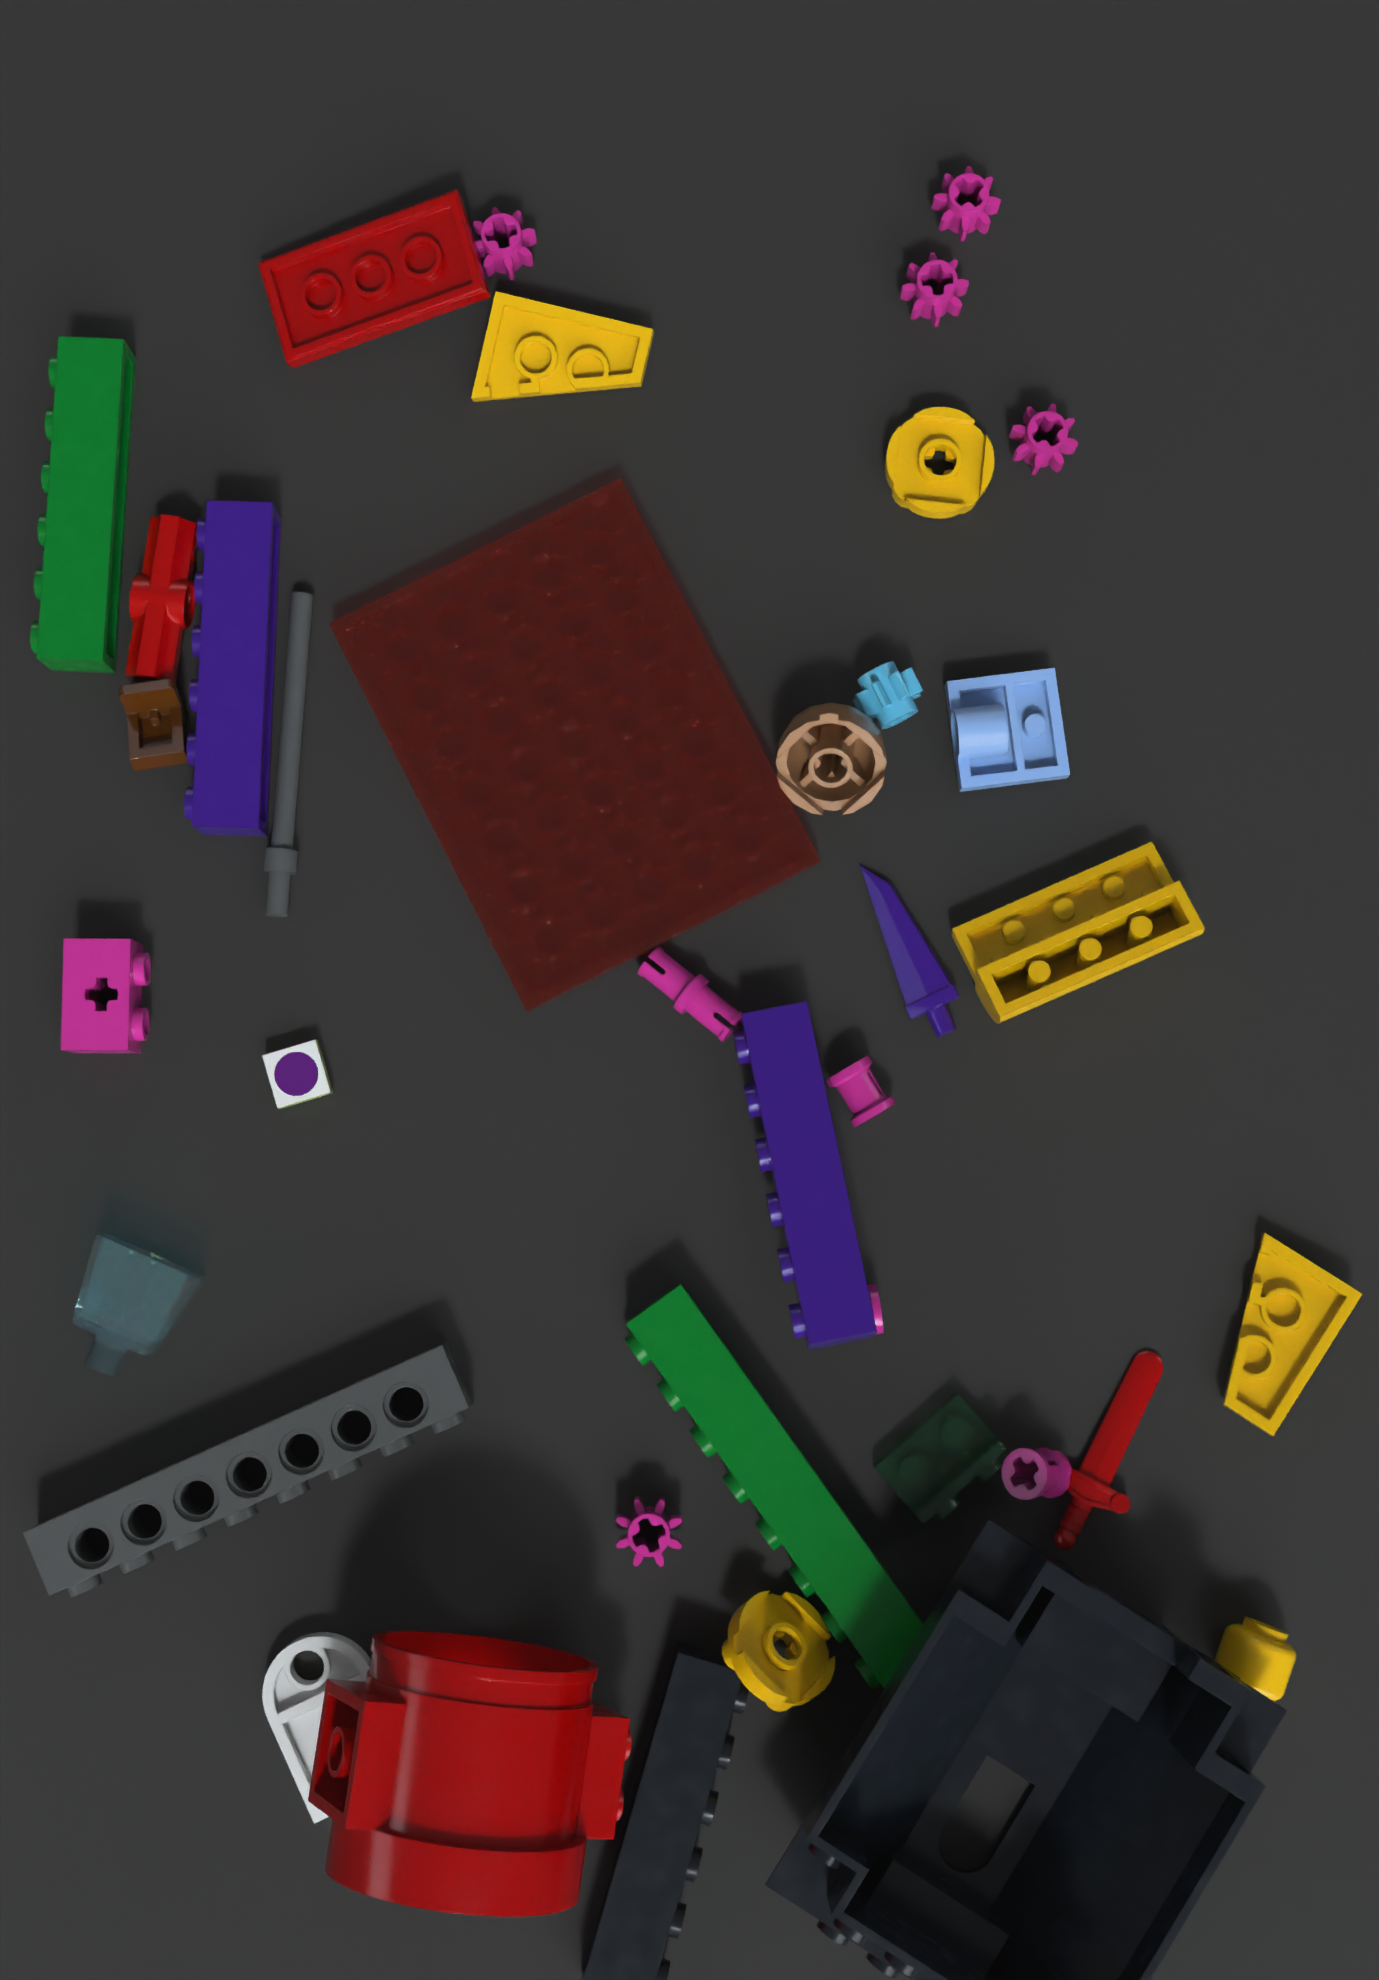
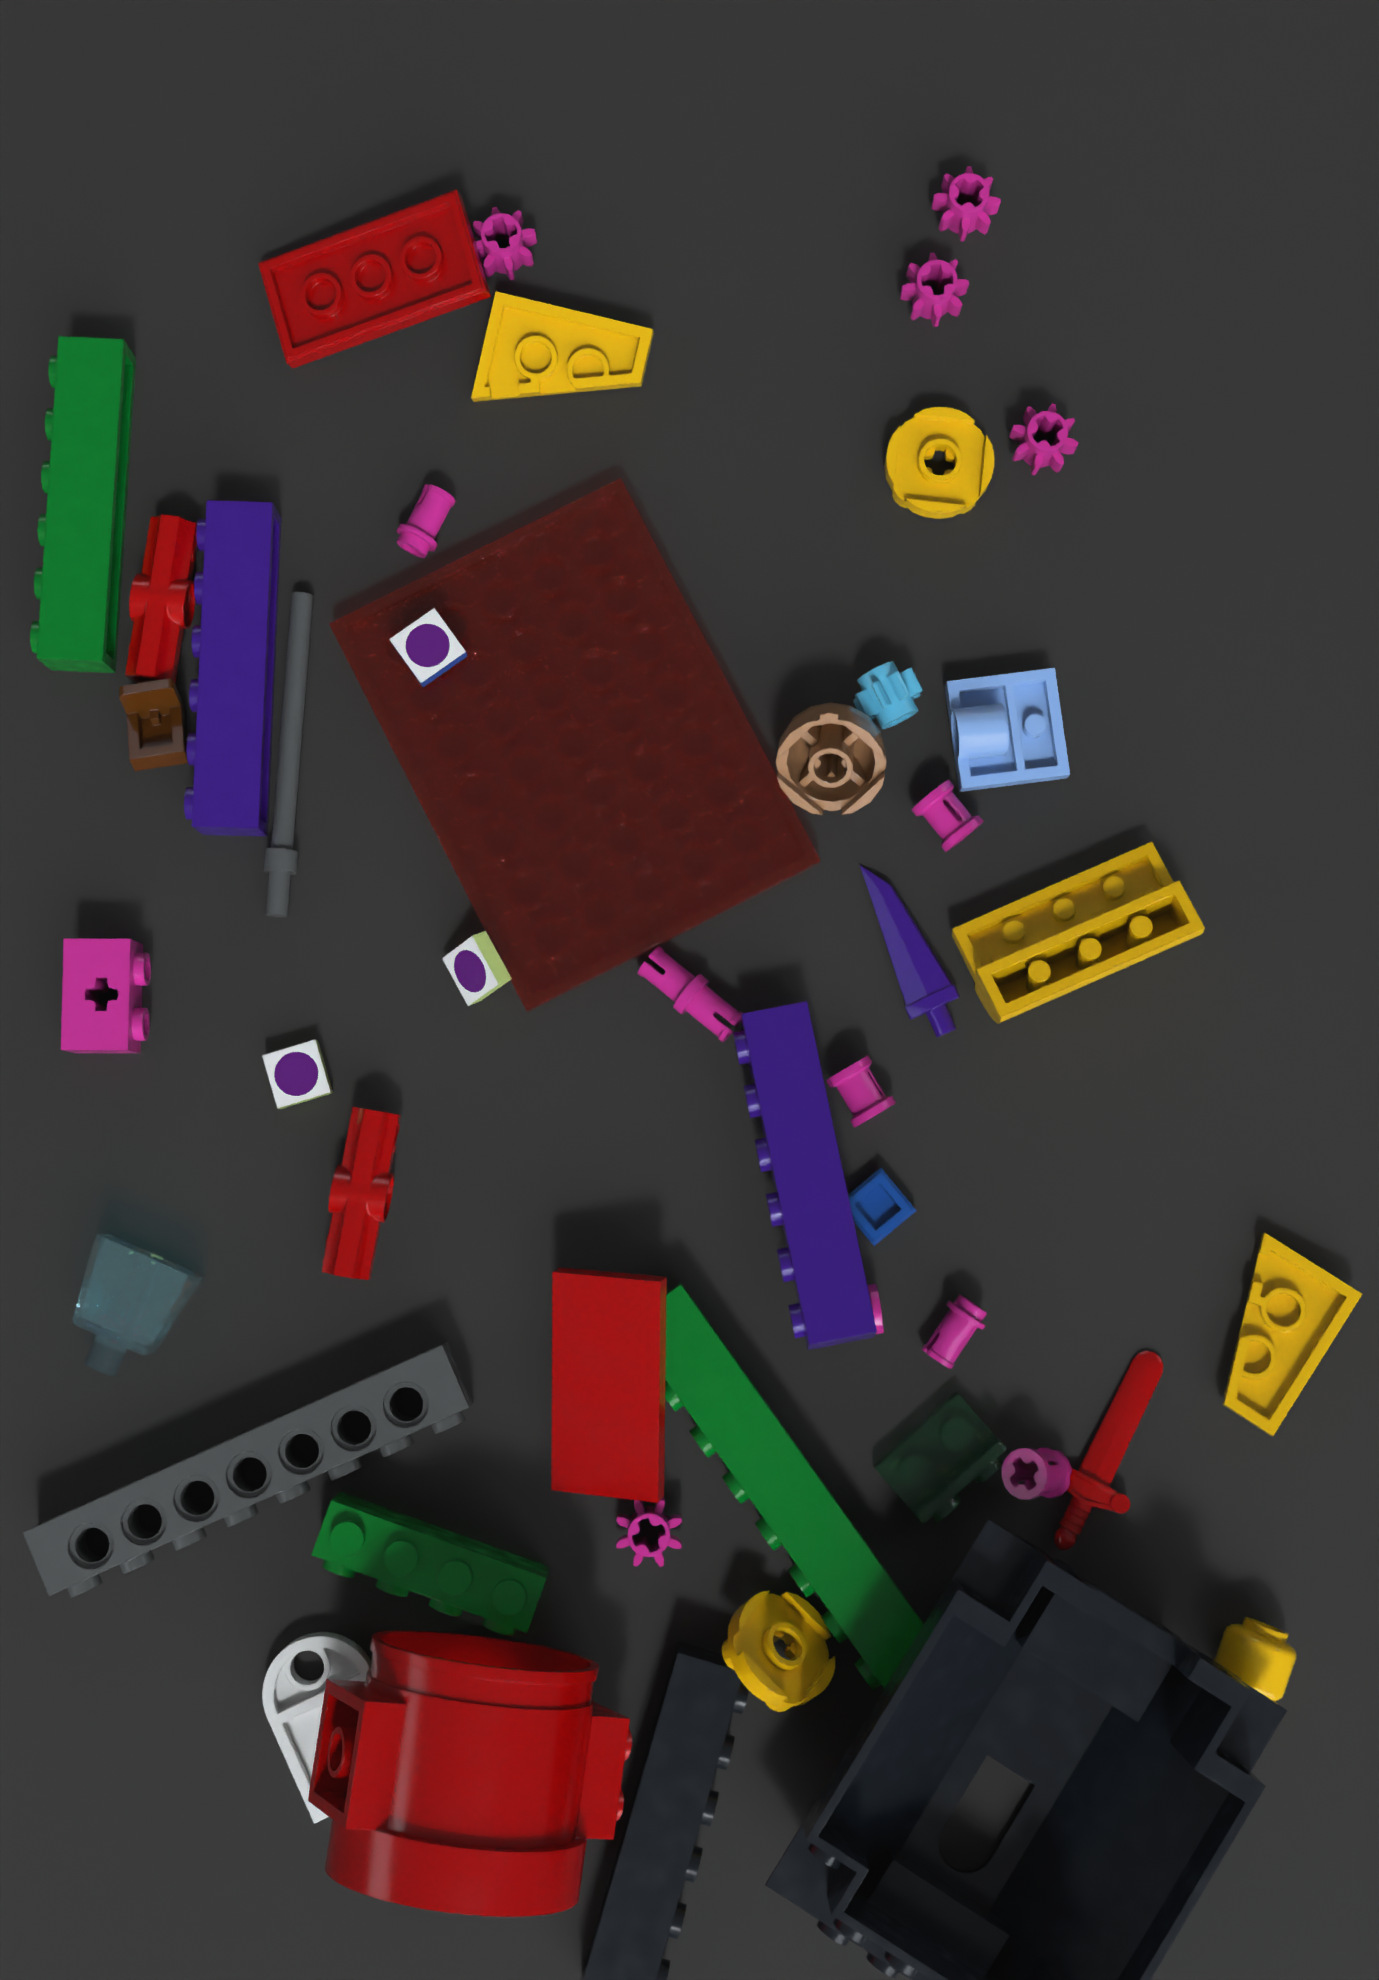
(361, 1193): none -> red piece
(425, 521): none -> dark pink pin
(428, 647): none -> tile
(430, 1562): none -> green brick
(476, 968): none -> tile
(608, 1384): none -> red tile
(878, 1206): none -> blue tile
(947, 815): none -> dark pink bush
(954, 1331): none -> dark pink pin

